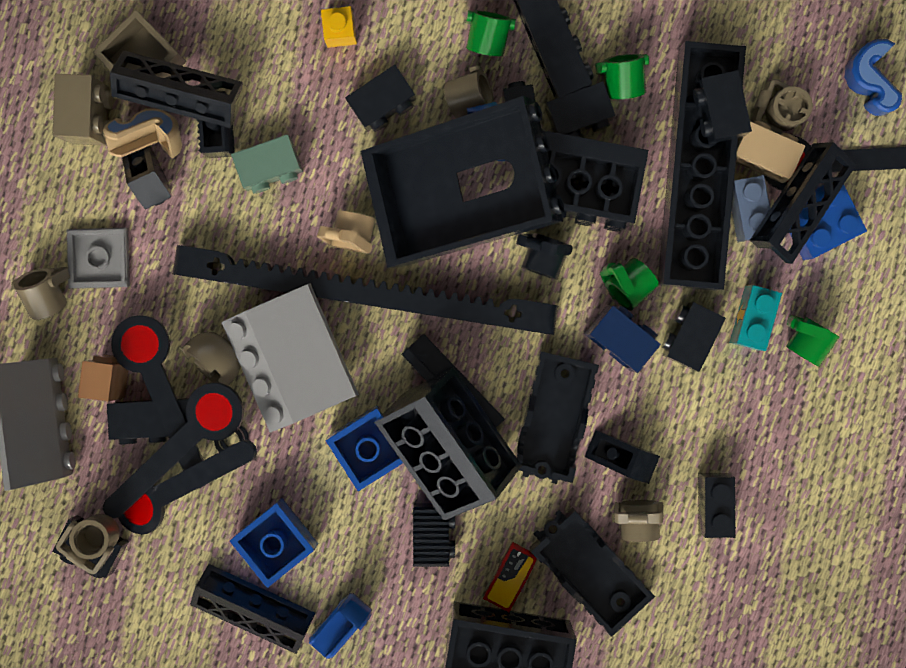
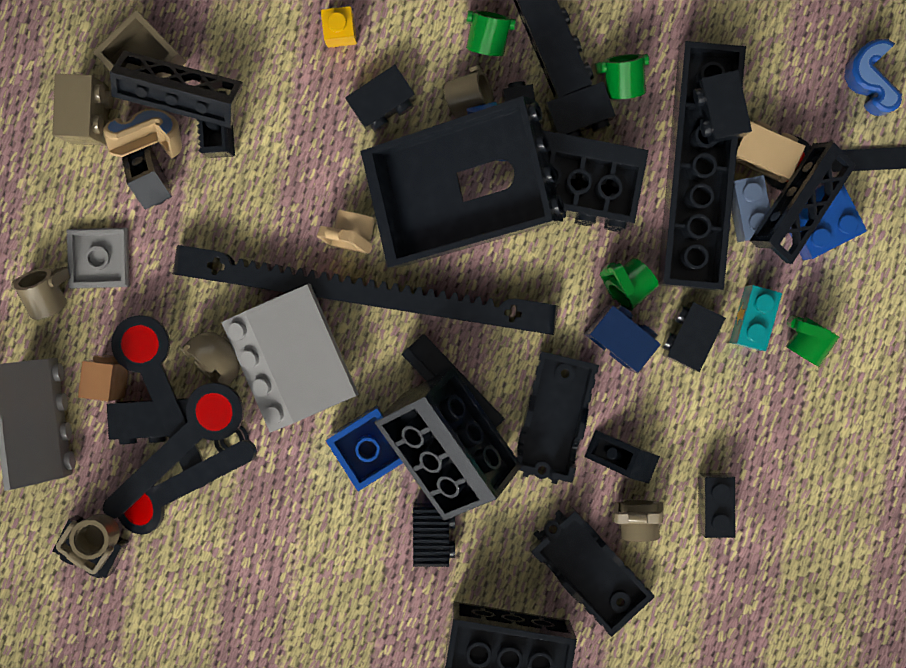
(253, 606): black fence -> none
(267, 164): sand green brick -> none
(274, 542): blue brick -> none
(340, 625): blue animal -> none
(510, 577): slope -> none
(544, 254): black piece -> none
(785, 109): dark tan piece -> none

